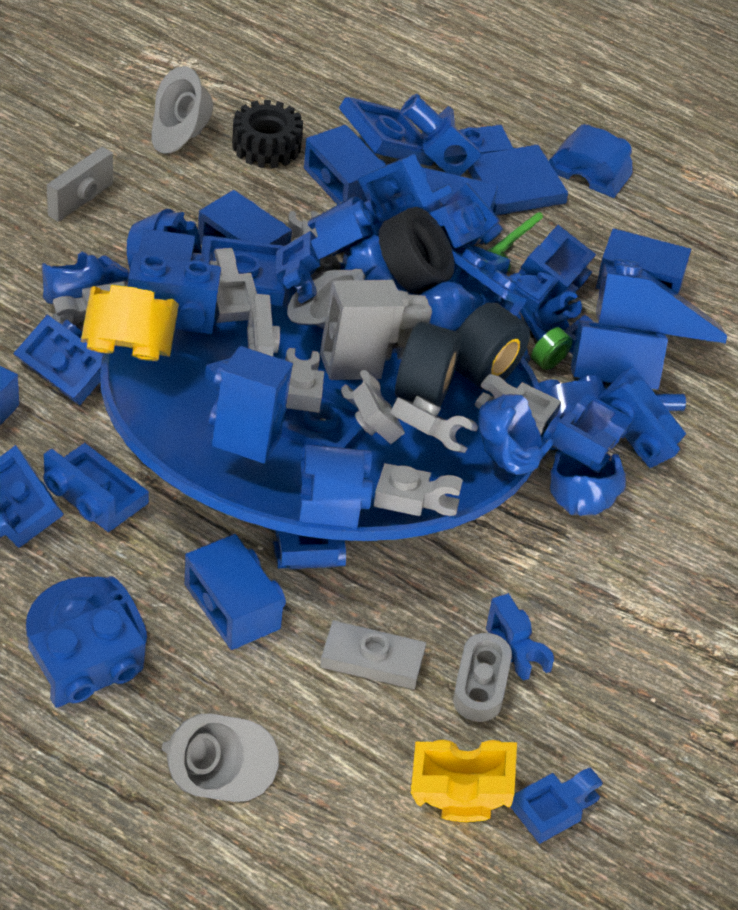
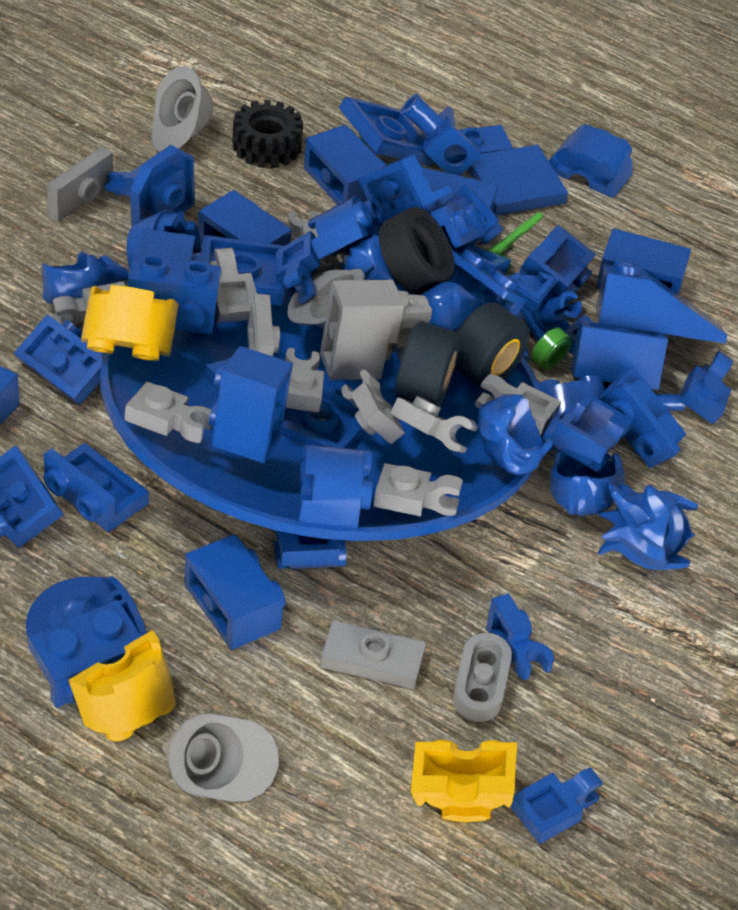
(127, 692): none -> yellow cylinder
(157, 184): none -> blue piece
(164, 410): none -> light grey plate
(648, 527): none -> blue hair
(705, 390): none -> blue plate

